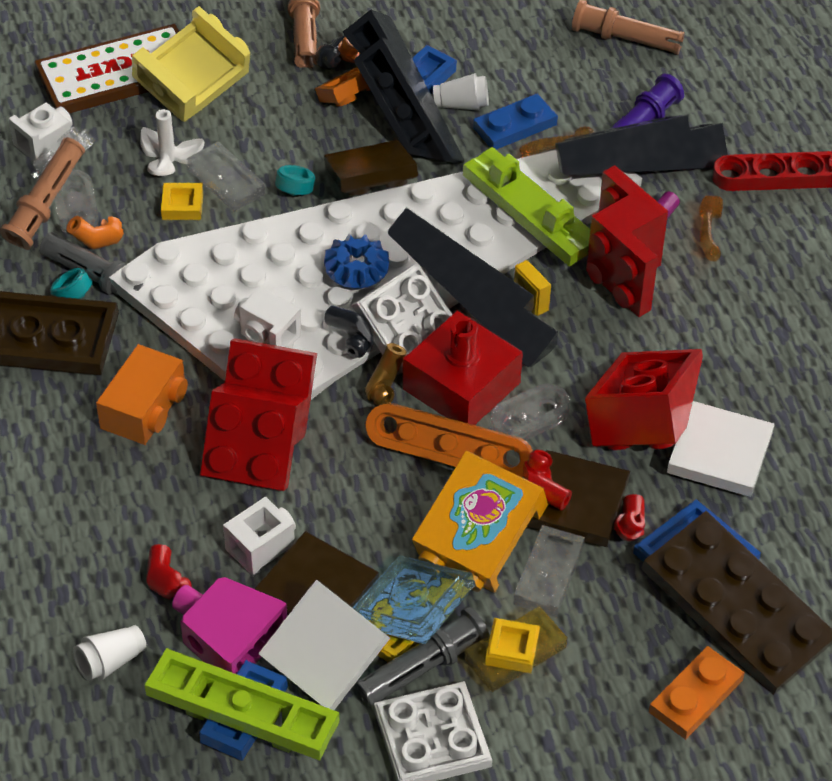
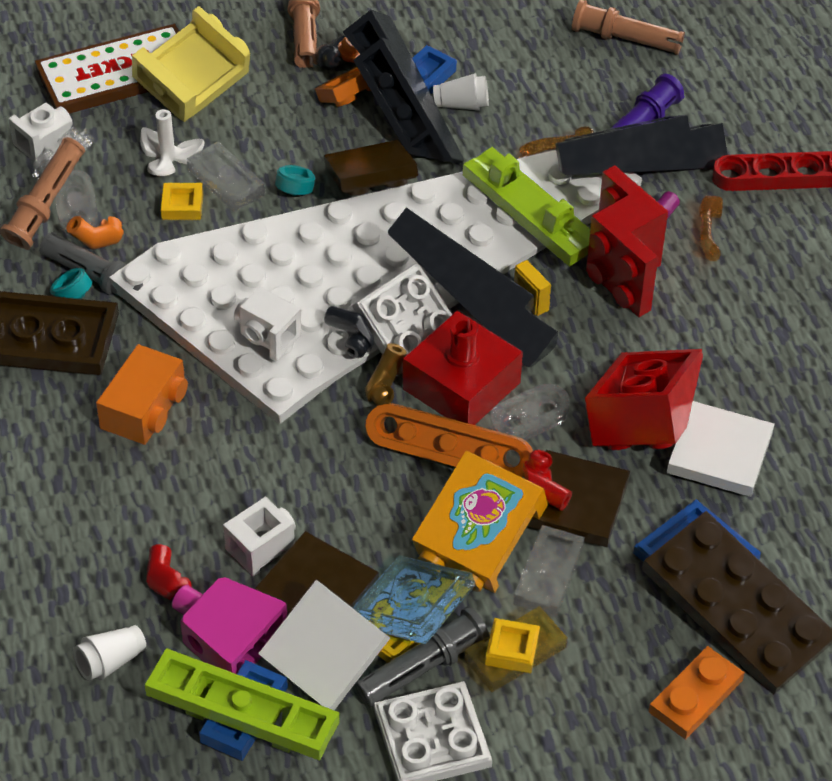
(258, 414): red bracket -> none
(356, 273): blue gear -> none
(515, 121): blue plate -> none
(631, 522): red arm -> none

